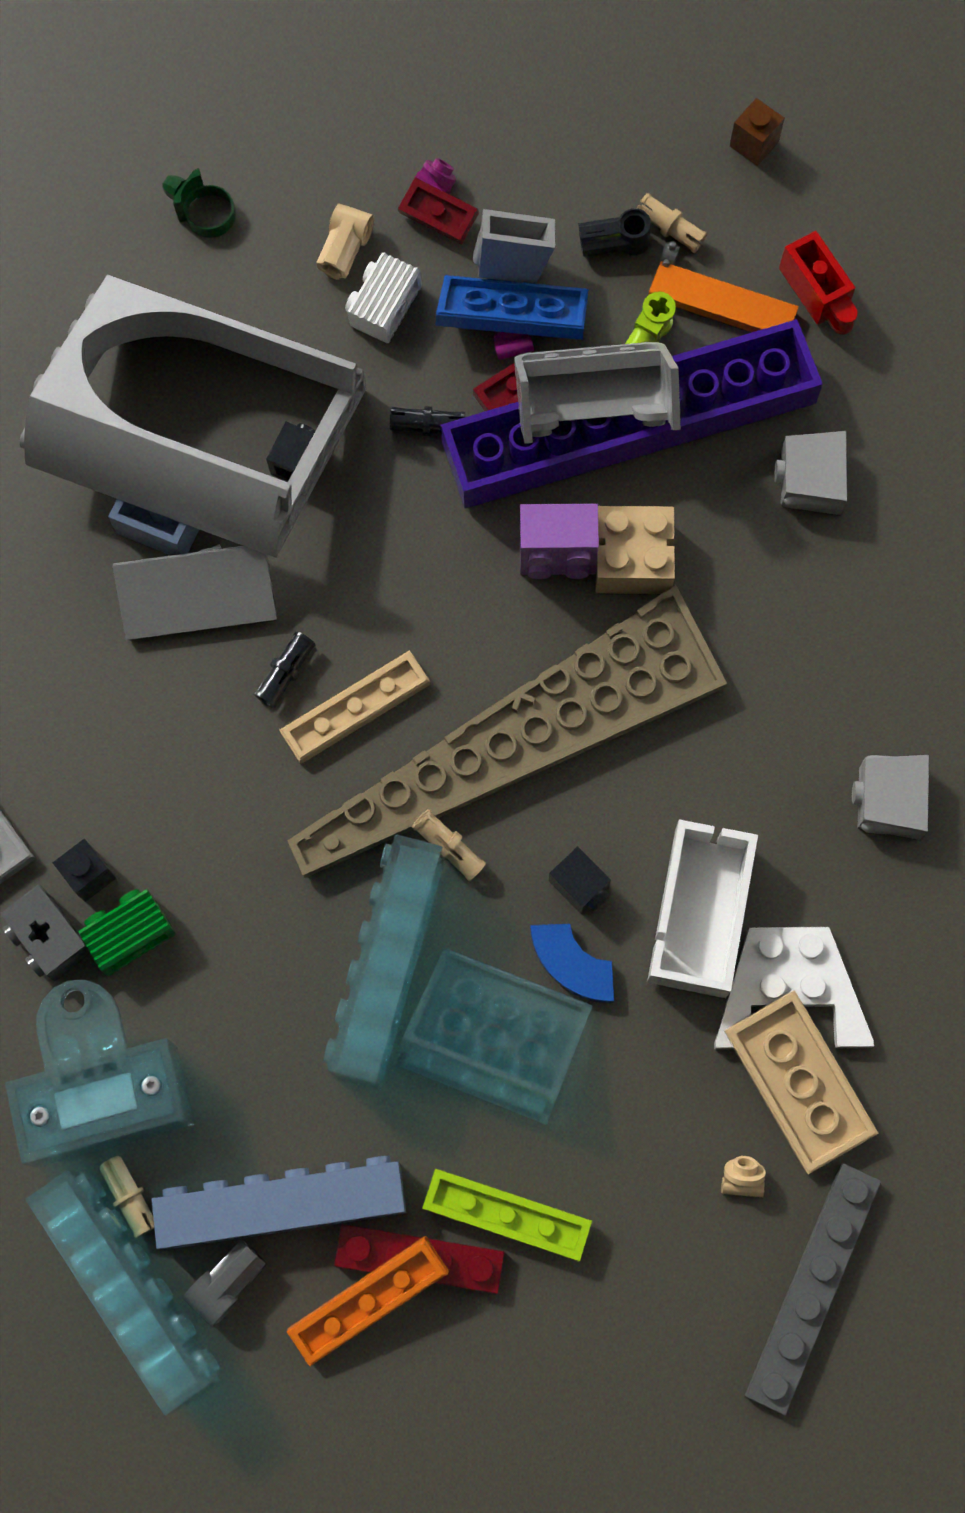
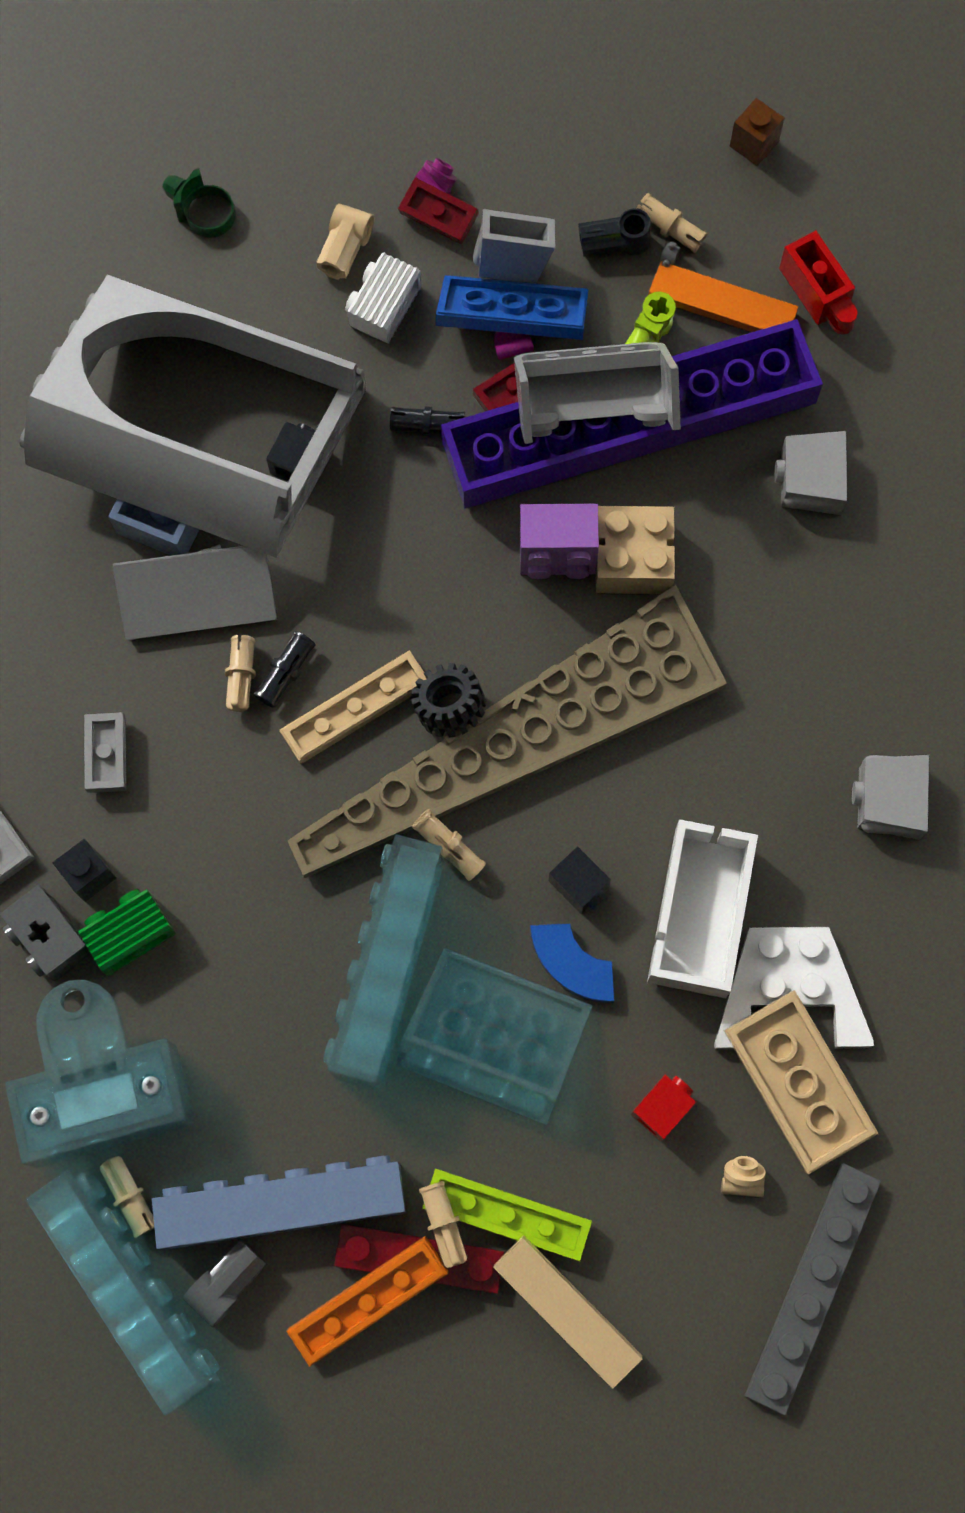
(105, 752): none -> light grey plate
(240, 673): none -> tan axle
(440, 685): none -> black tyre
(443, 1224): none -> tan axle
(568, 1311): none -> tan tile
(664, 1106): none -> red brick

